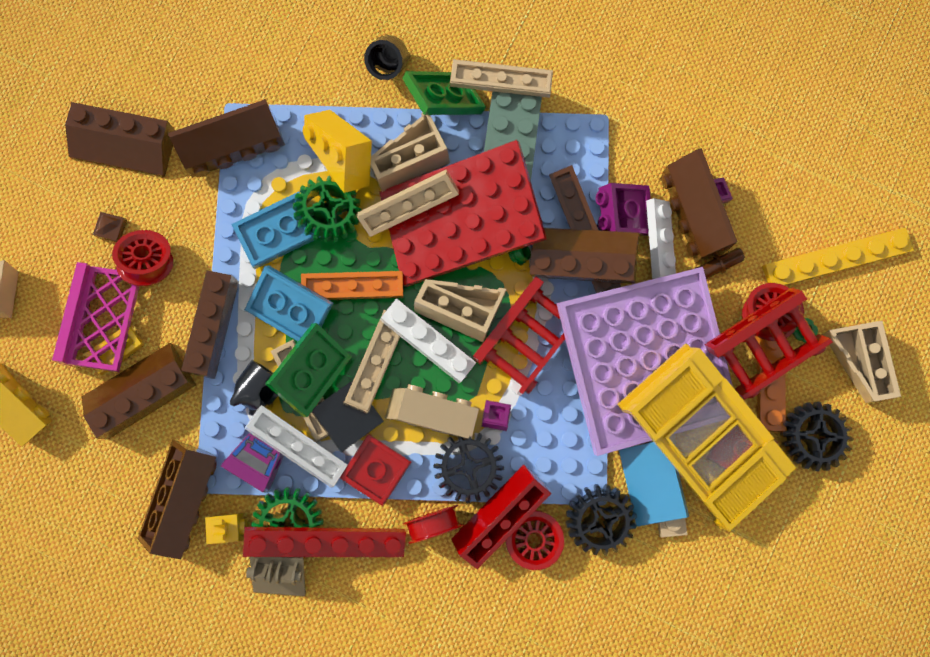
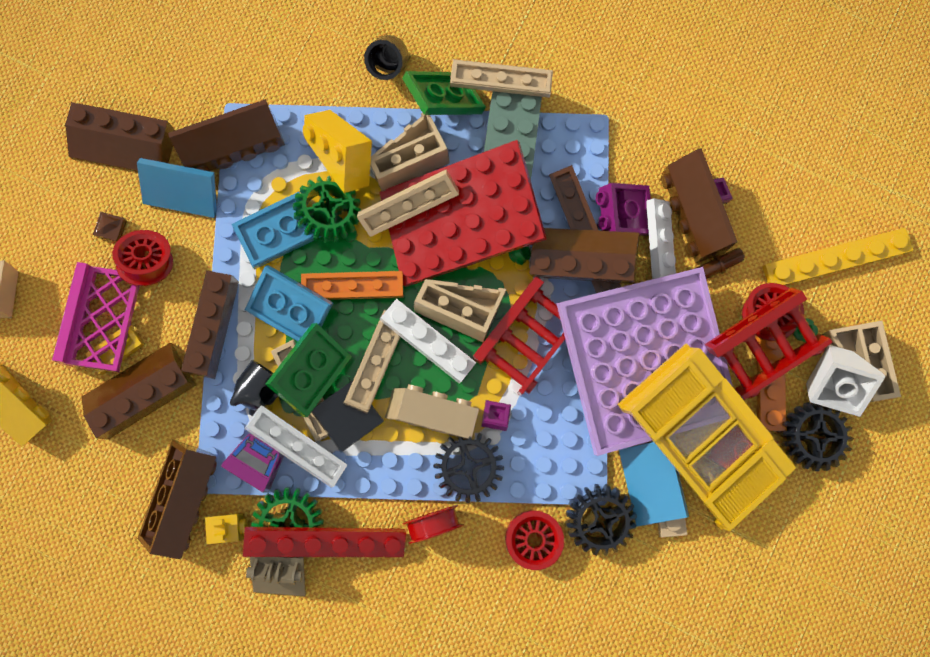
(177, 187): none -> dark azure tile
(375, 470): red tile -> none
(500, 517): red brick -> none
(843, 381): none -> white slope

